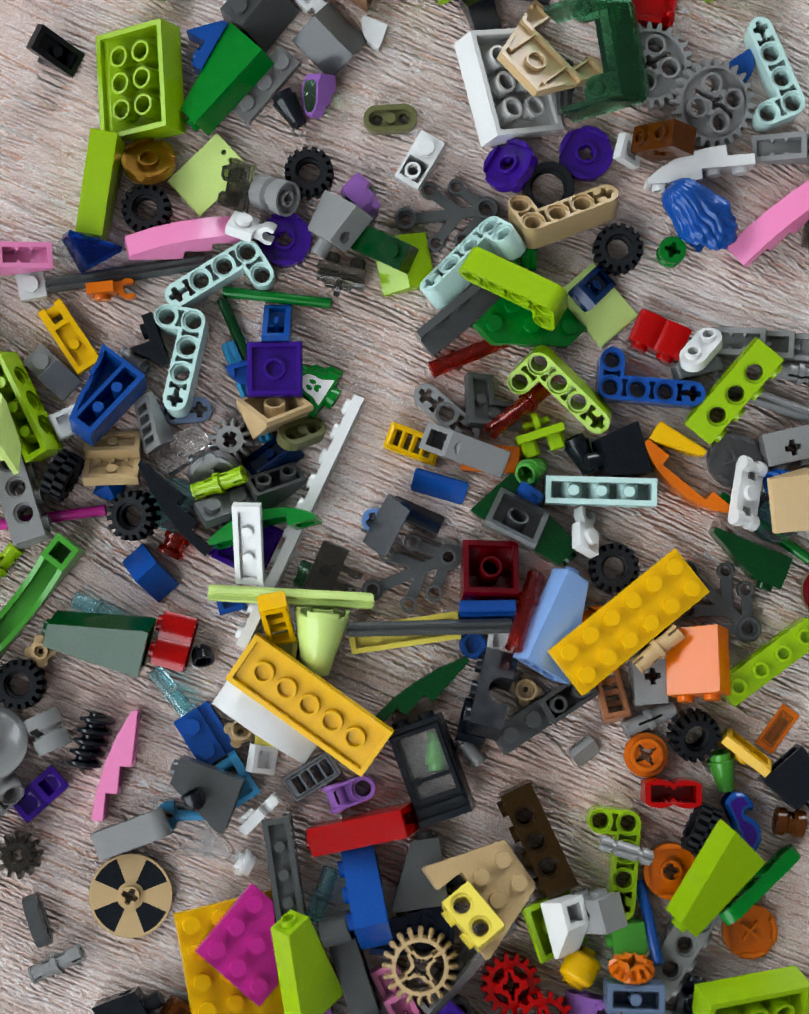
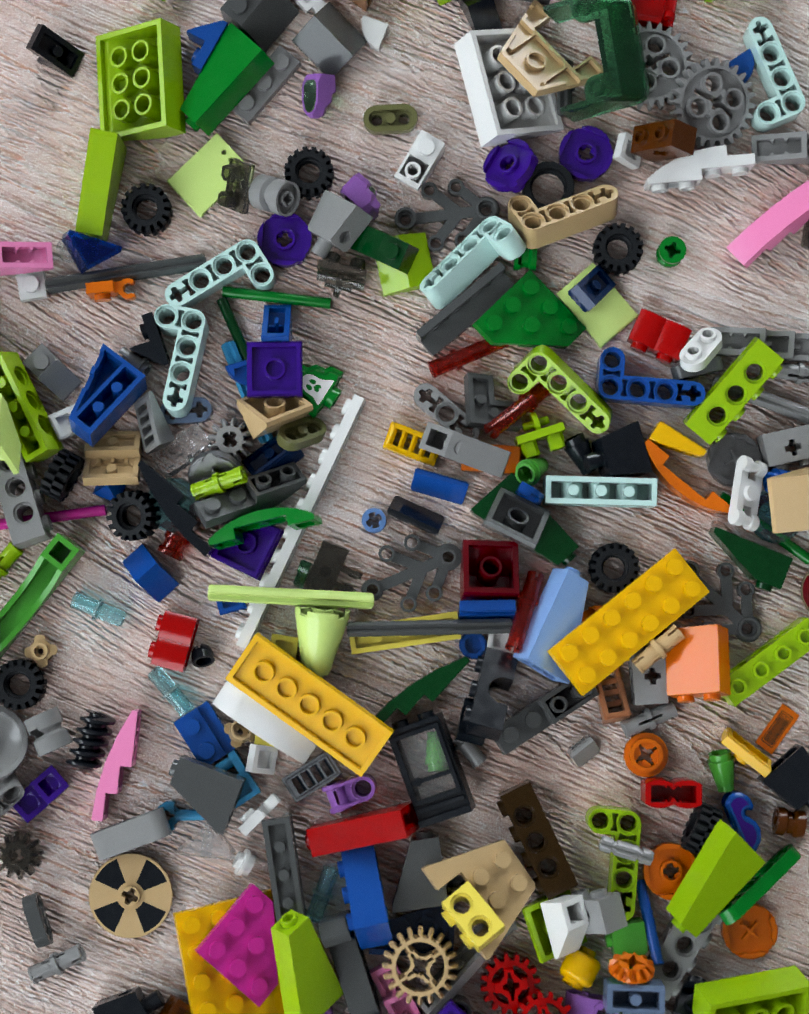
(69, 337): yellow plate -> none
(102, 639): slope -> none
(148, 161): pearl gold tile -> none
(175, 238): bright pink slope -> none
(194, 799): black hinge -> none
(248, 227): white plate -> none
(248, 543): white plate -> none
(276, 617): yellow slope -> none
(288, 106): black cone -> none
(387, 524): black slope -> none
(518, 285): lime beam -> none
(533, 690): tan plate -> none
(584, 537): white plate -> none
(699, 215): blue hair -> none
(700, 747): black tyre -> none

